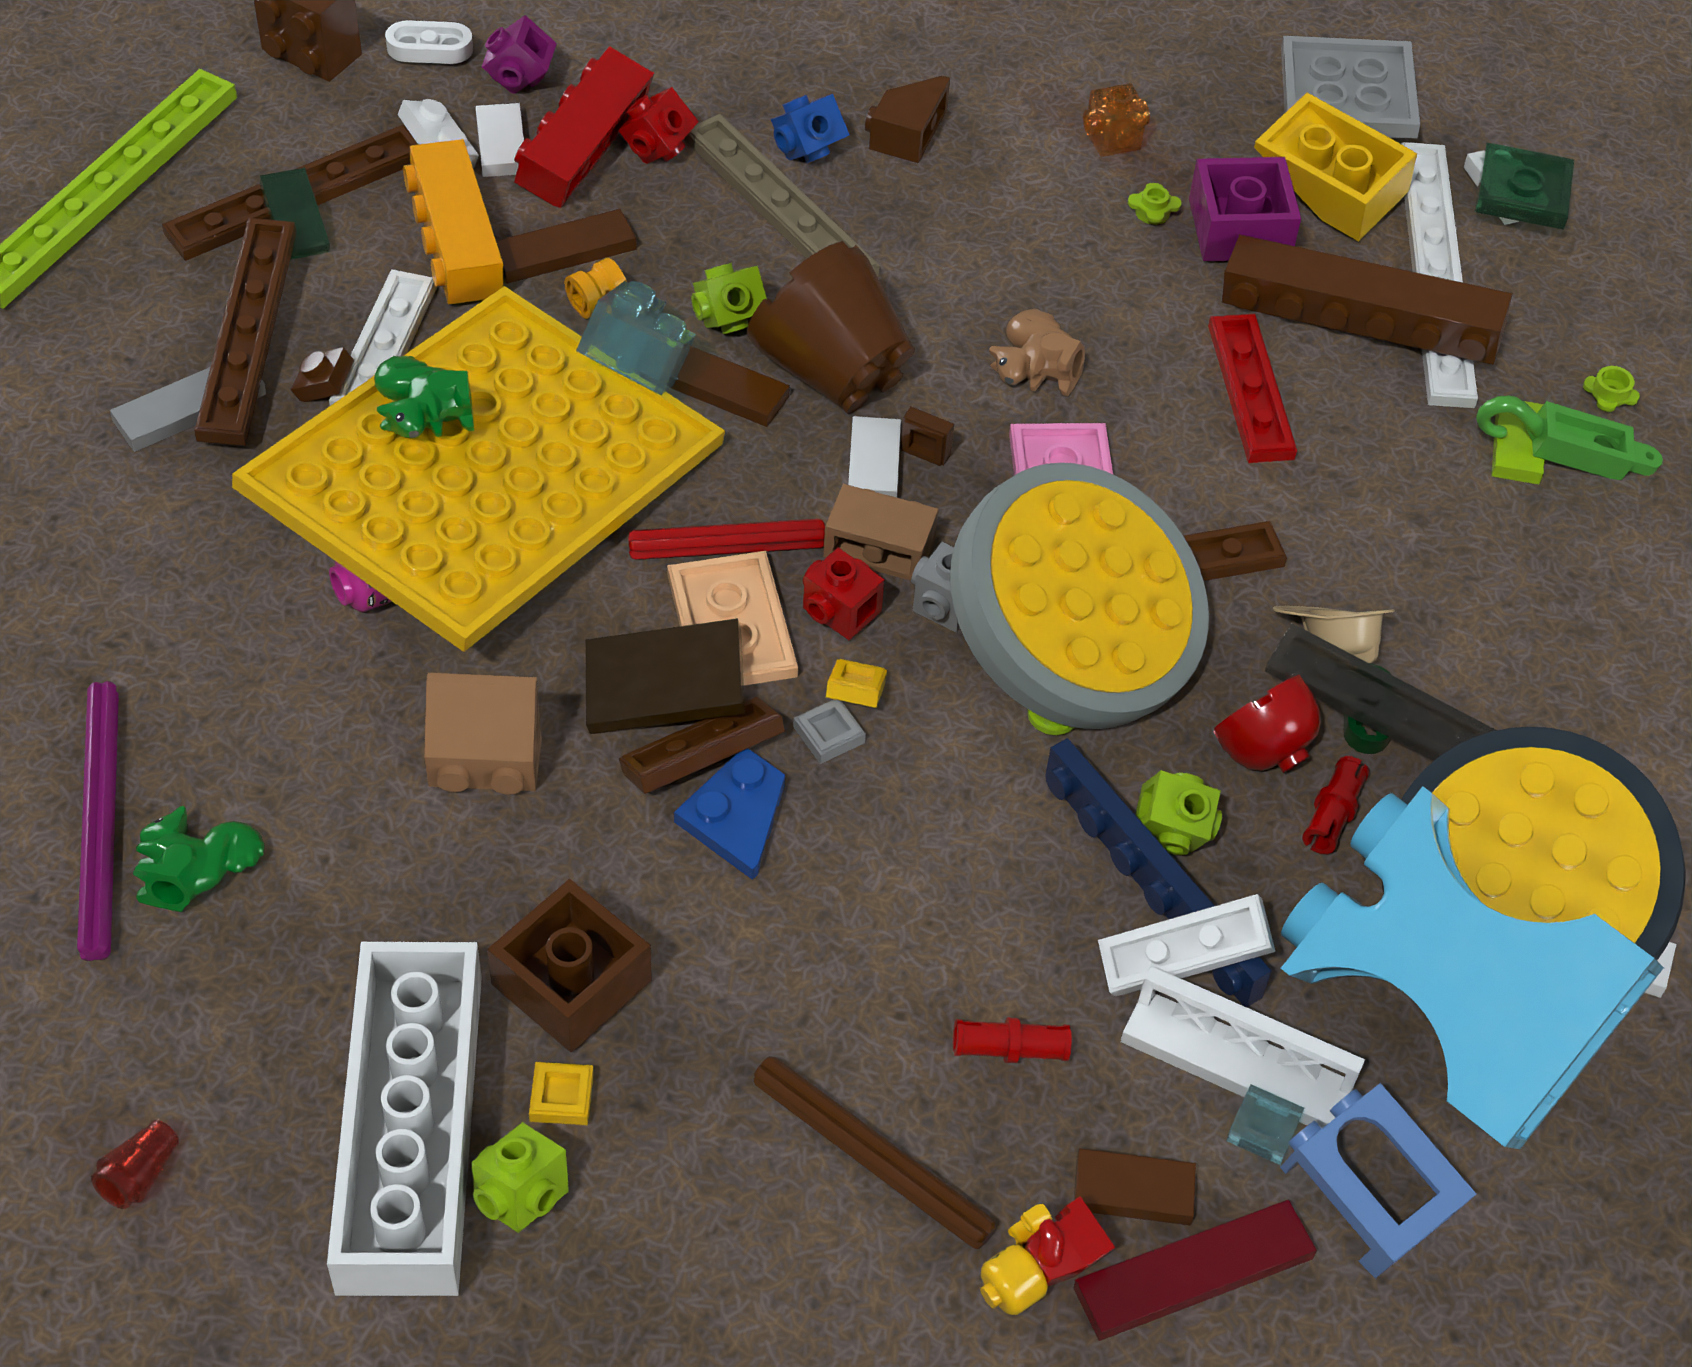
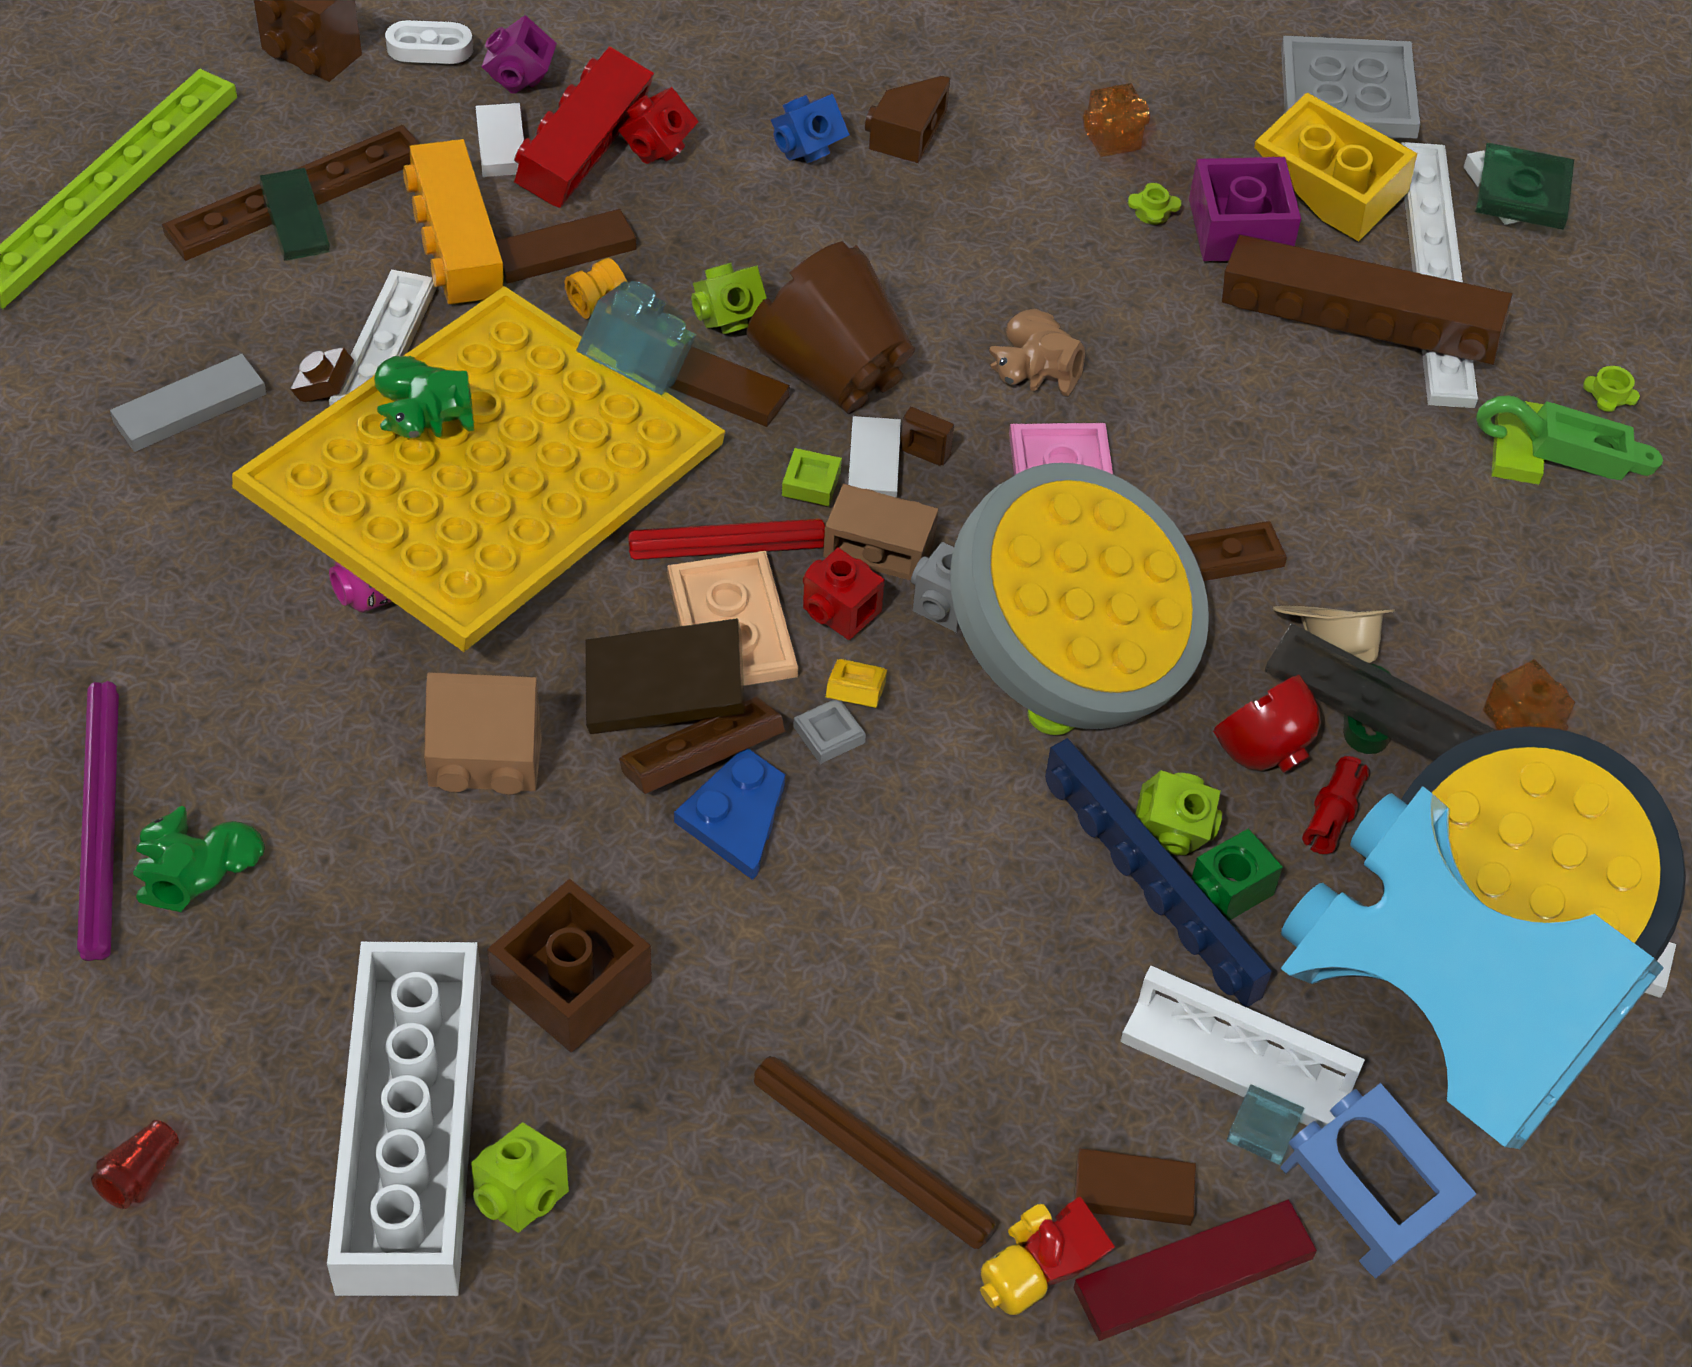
(245, 332): reddish brown tile -> none
(432, 123): white plate -> none
(561, 1093): yellow tile -> none
(767, 188): dark tan tile -> none
(811, 477): none -> lime plate
(1012, 1040): red pin -> none
(1187, 944): white tile -> none
(1246, 862): none -> green brick
(1252, 388): red tile -> none
(1528, 699): none -> clear orange brick

